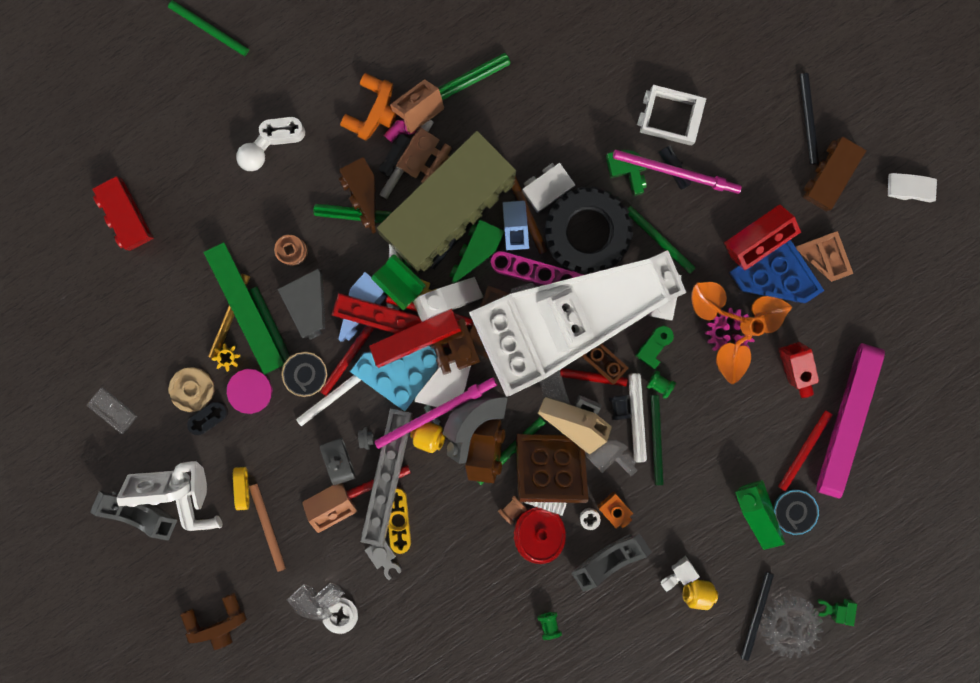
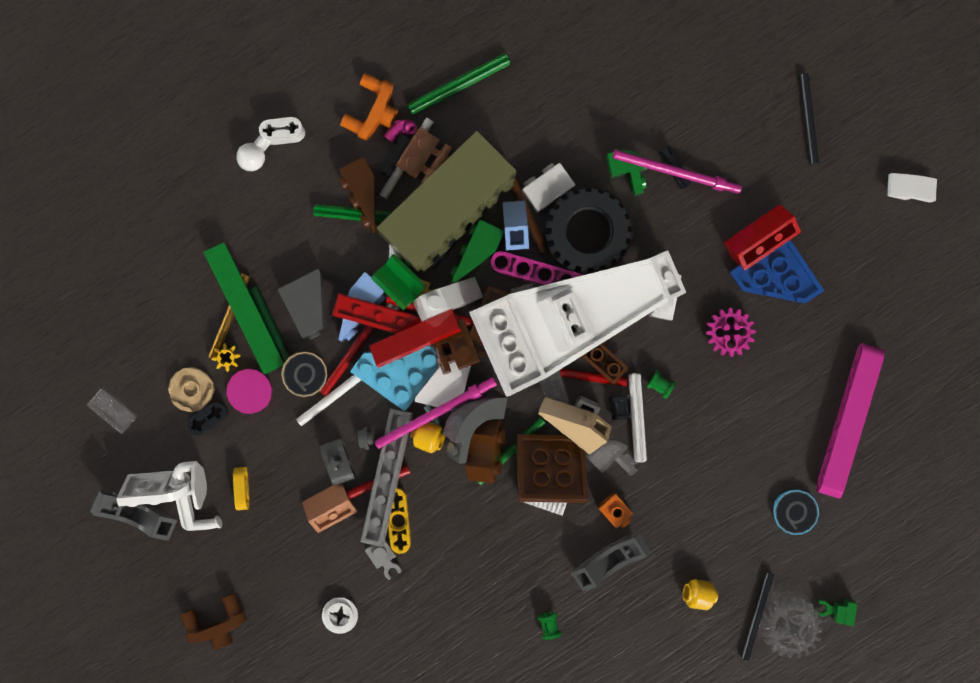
(122, 214): red brick -> none
(207, 27): green bar -> none
(269, 533): nougat bar -> none
(291, 250): nougat wheel -> none
(313, 605): clear brick -> none
(418, 105): nougat panel -> none
(512, 510): nougat bush -> none
(539, 535): red shield -> none
(584, 514): white bush -> none
(653, 345): green leg -> none
(656, 438): dark green bar -> none
(662, 241): green bar -> none
(683, 571): white piece -> none
(694, 120): white window -> none
(760, 514): green slope -> none
(769, 315): orange plant -> none
(799, 367): red torso -> none
(805, 450): red bar -> none
(827, 256): nougat wing -> none
(833, 173): reddish brown brick -> none

